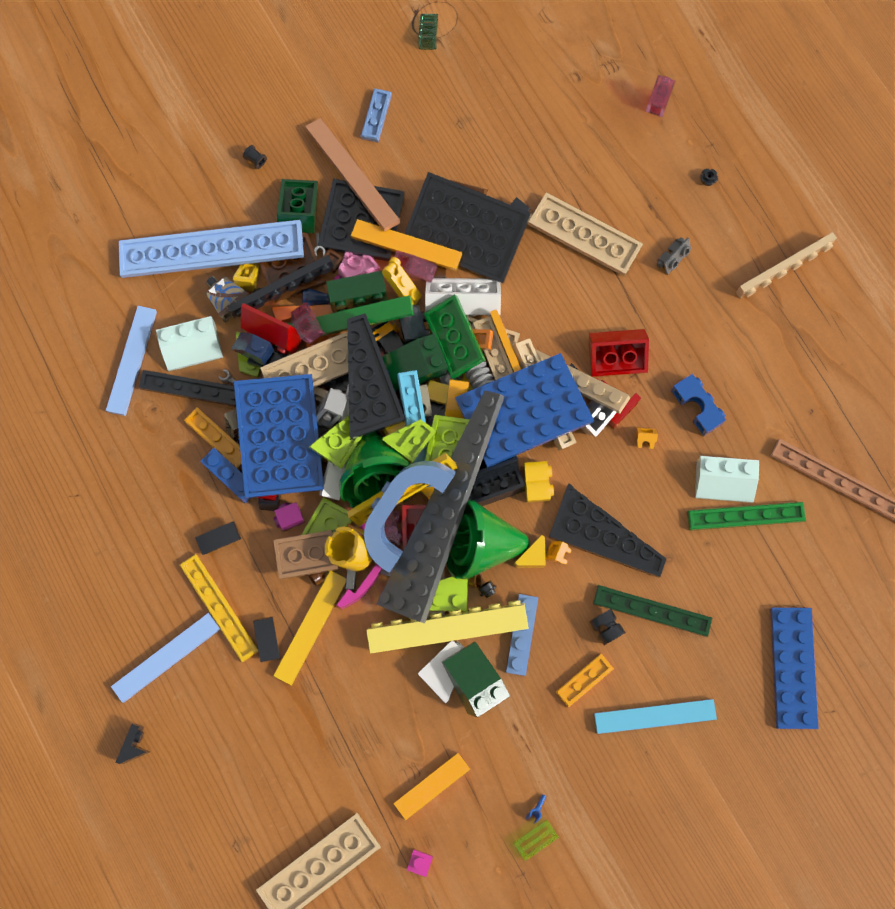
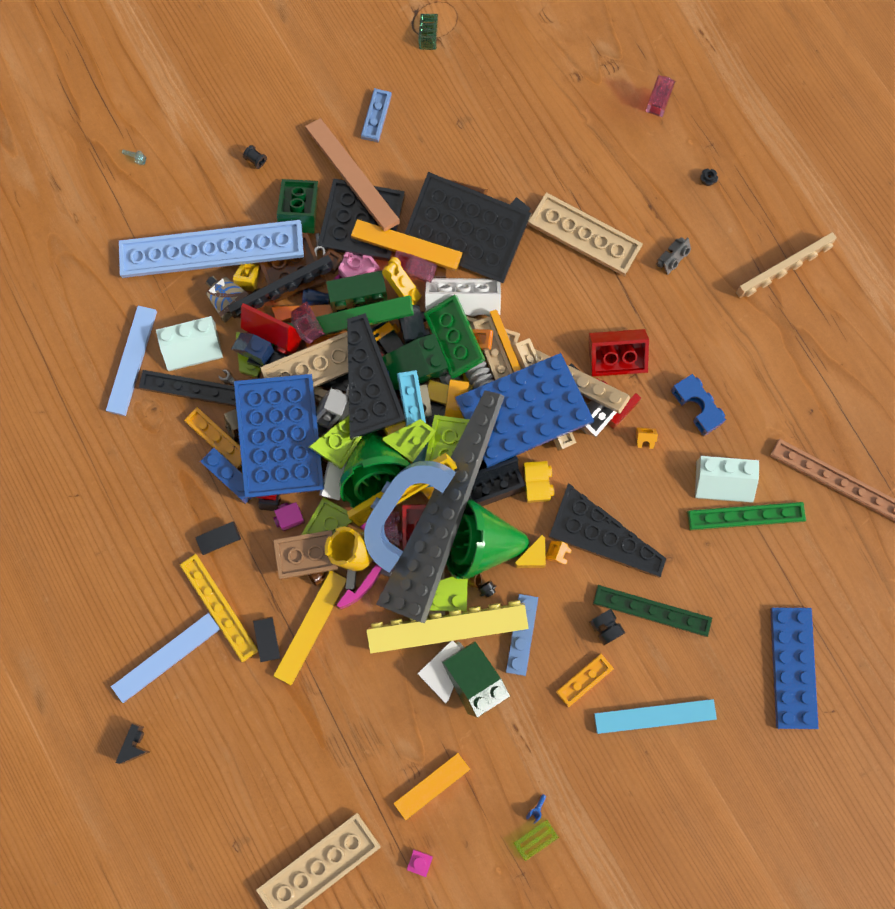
(139, 157): none -> clear light blue hand

